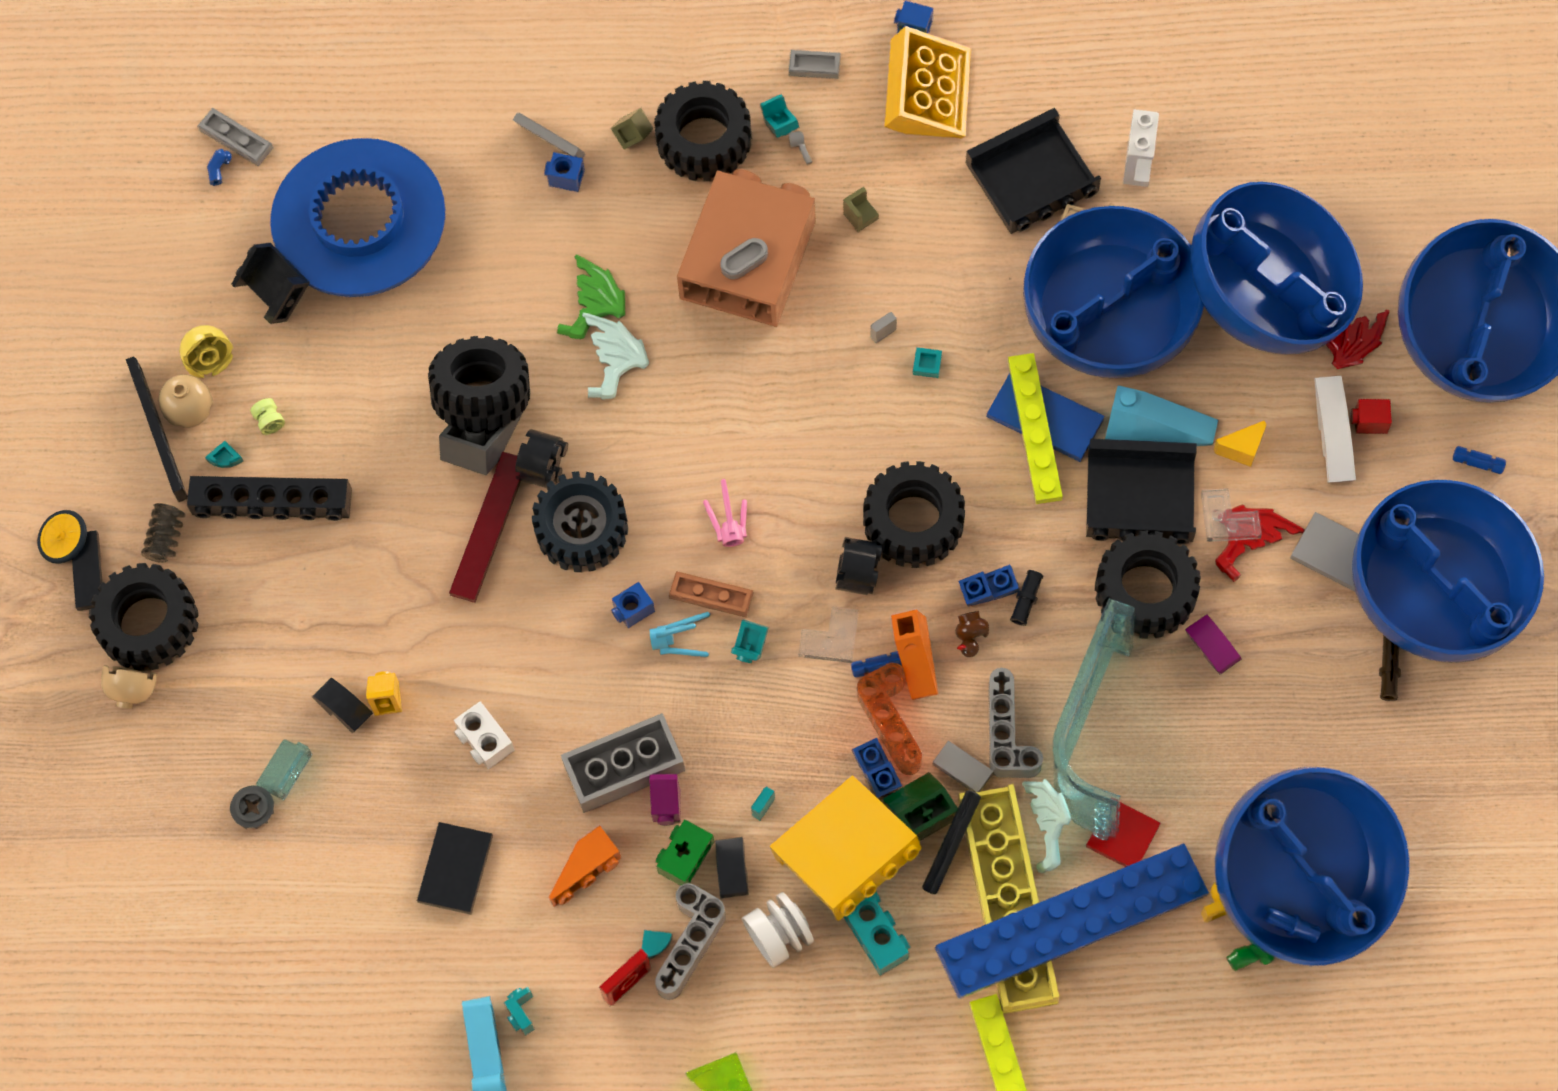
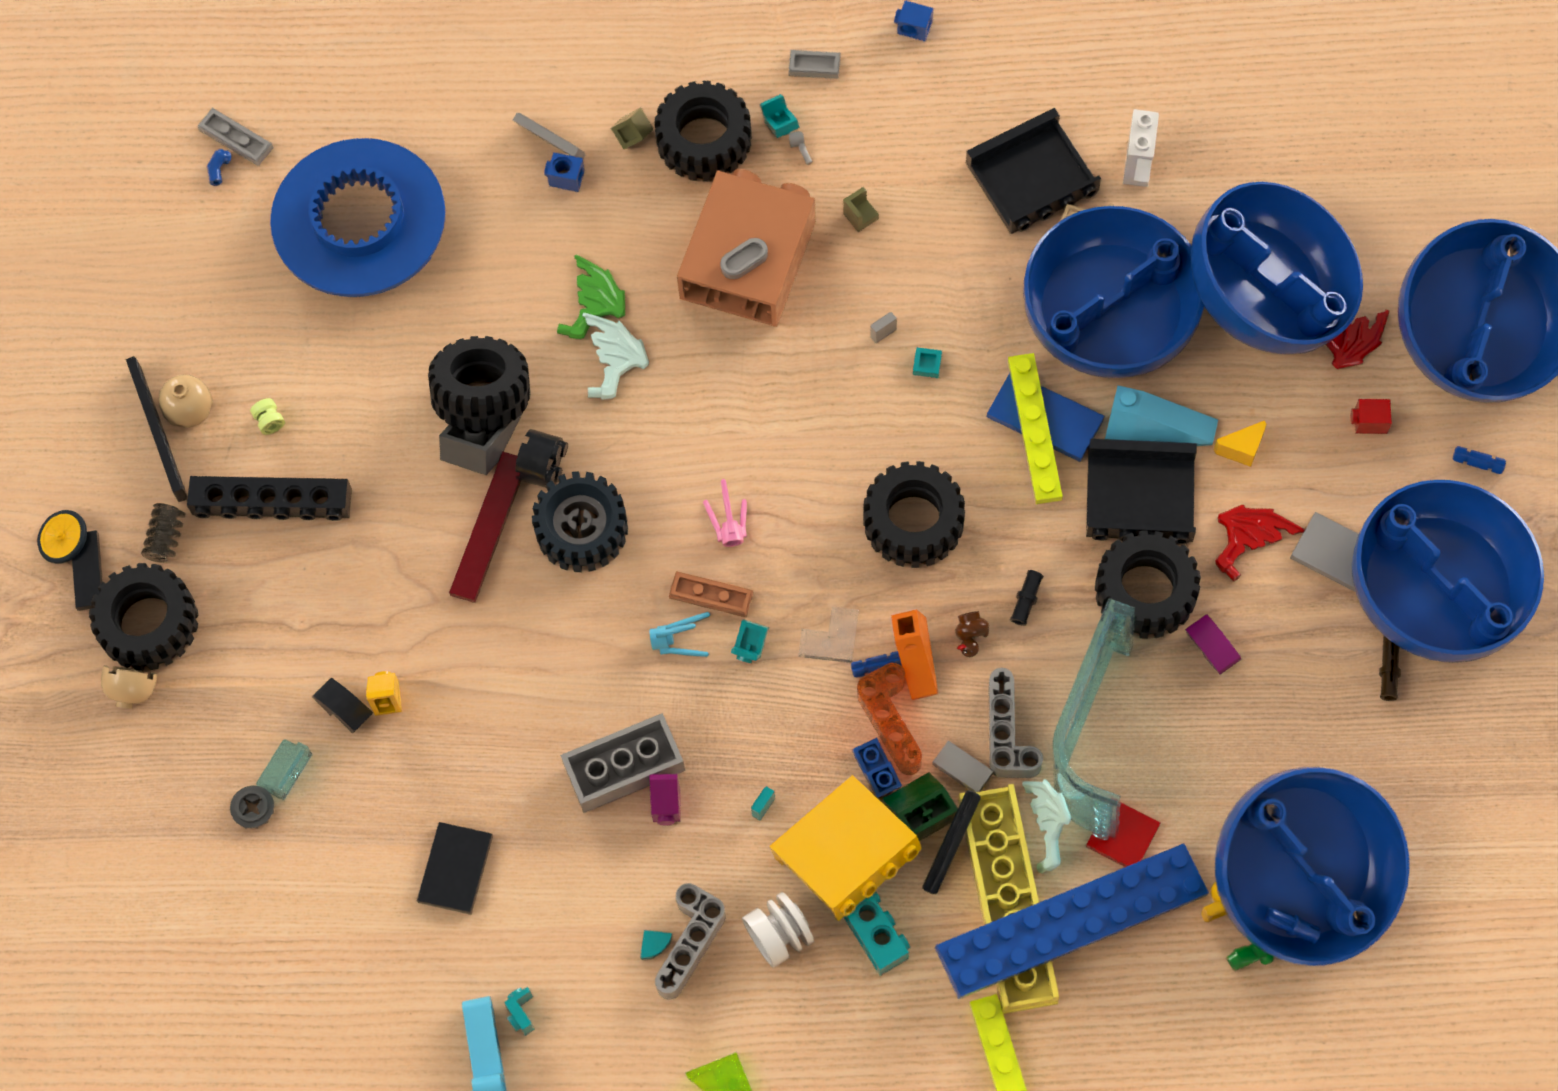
(205, 351): light yellow cylinder -> none
(224, 456): teal tile -> none
(272, 280): black panel -> none
(487, 733): white brick -> none
(588, 859): orange slope -> none
(625, 977): red tile -> none
(633, 594): blue brick -> none
(684, 868): green brick -> none
(731, 867): black slope -> none
(857, 566): black brick -> none
(927, 85): yellow slope -> none
(990, 586): blue slope -> none
(1222, 523): clear tile -> none
(1335, 429): white slope -> none

